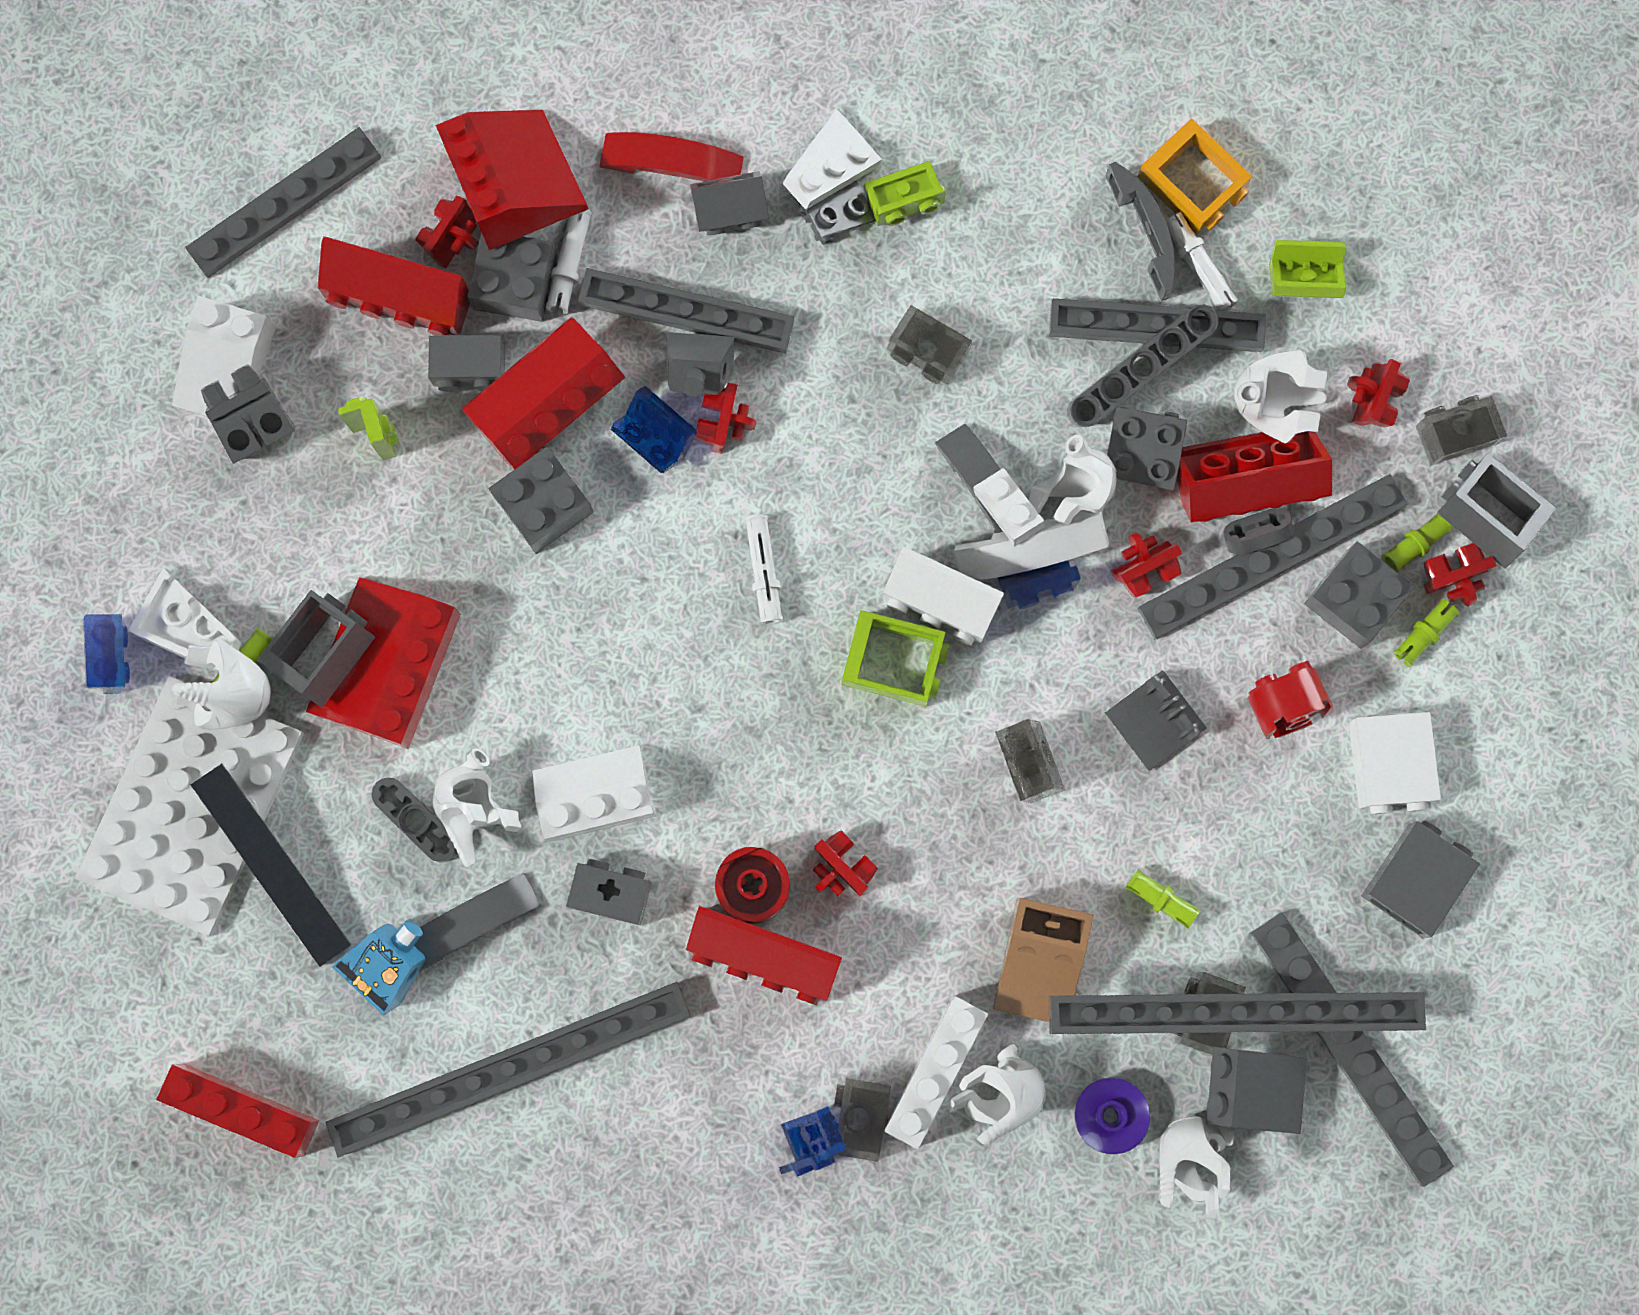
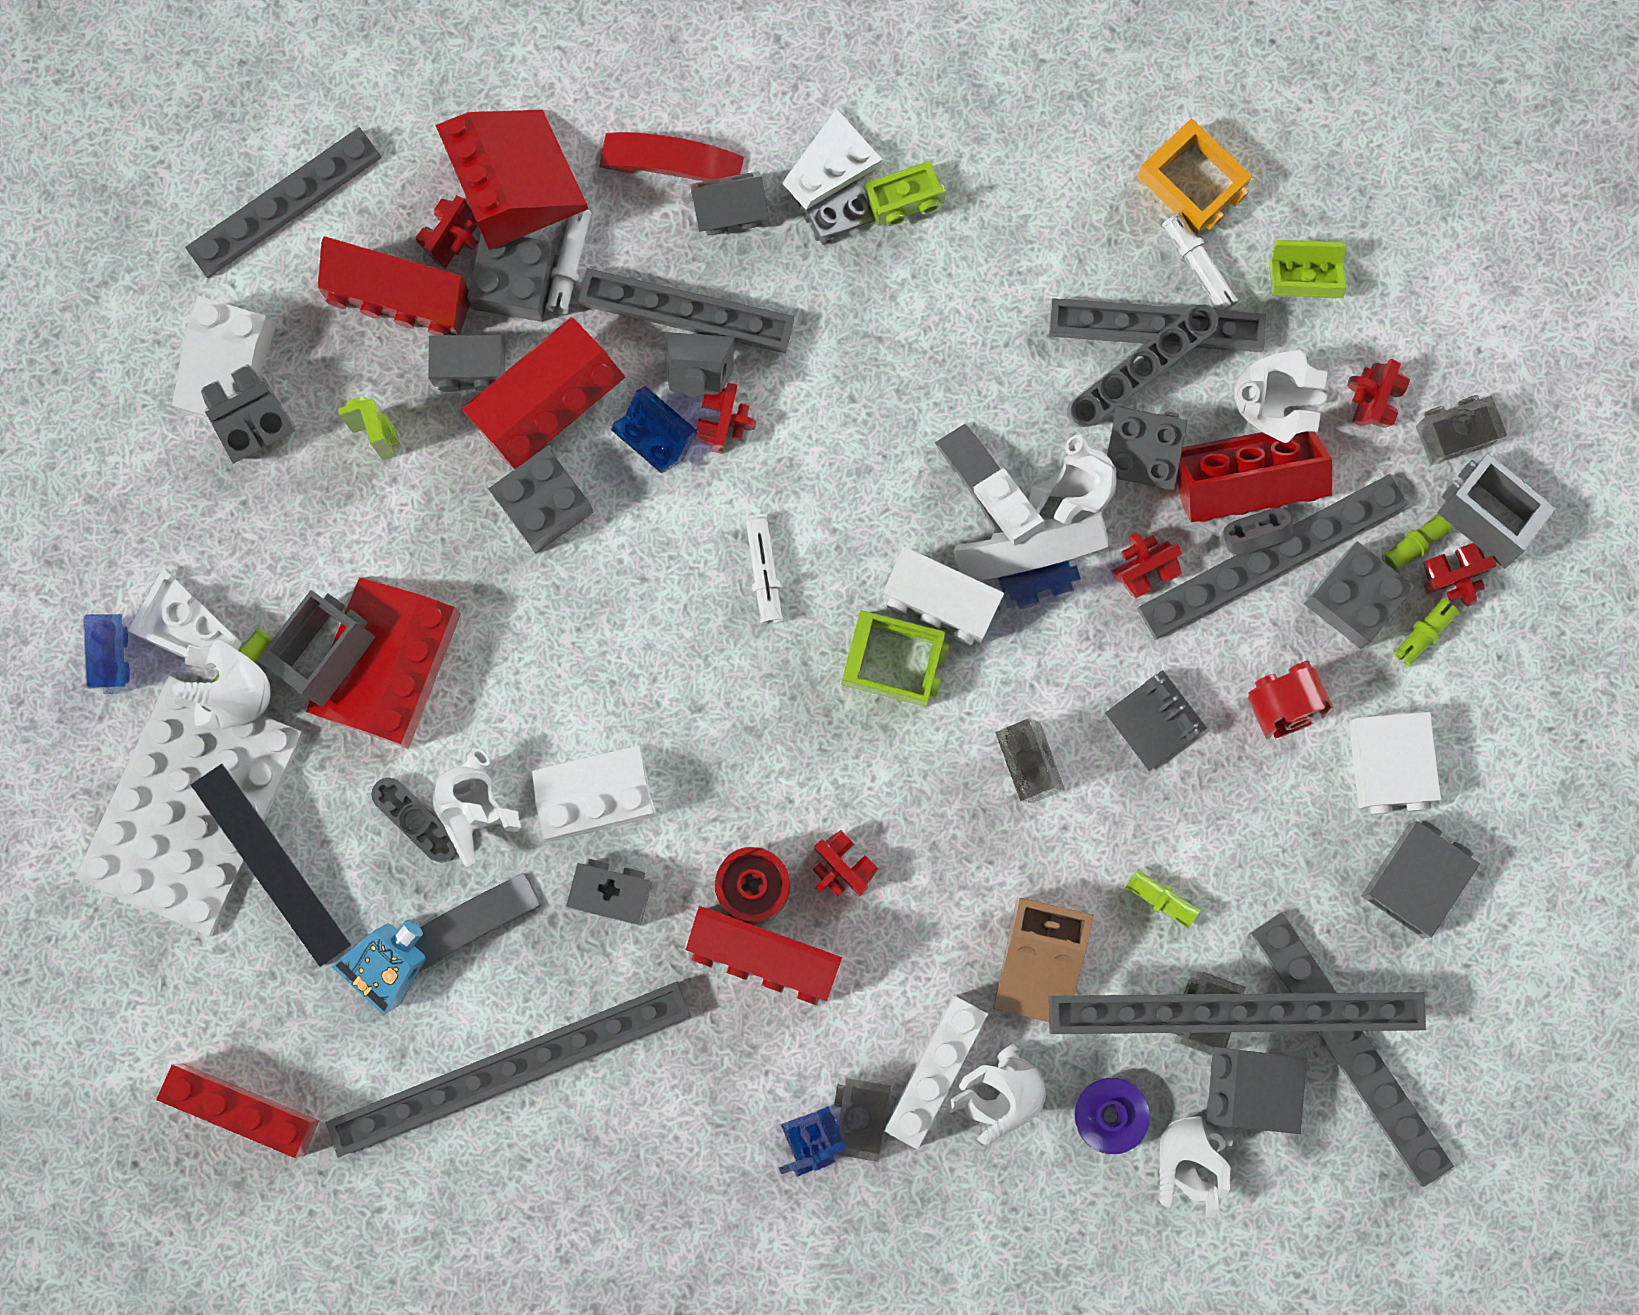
(919, 328): clear smoke brick -> none
(1129, 189): dark grey slope -> none

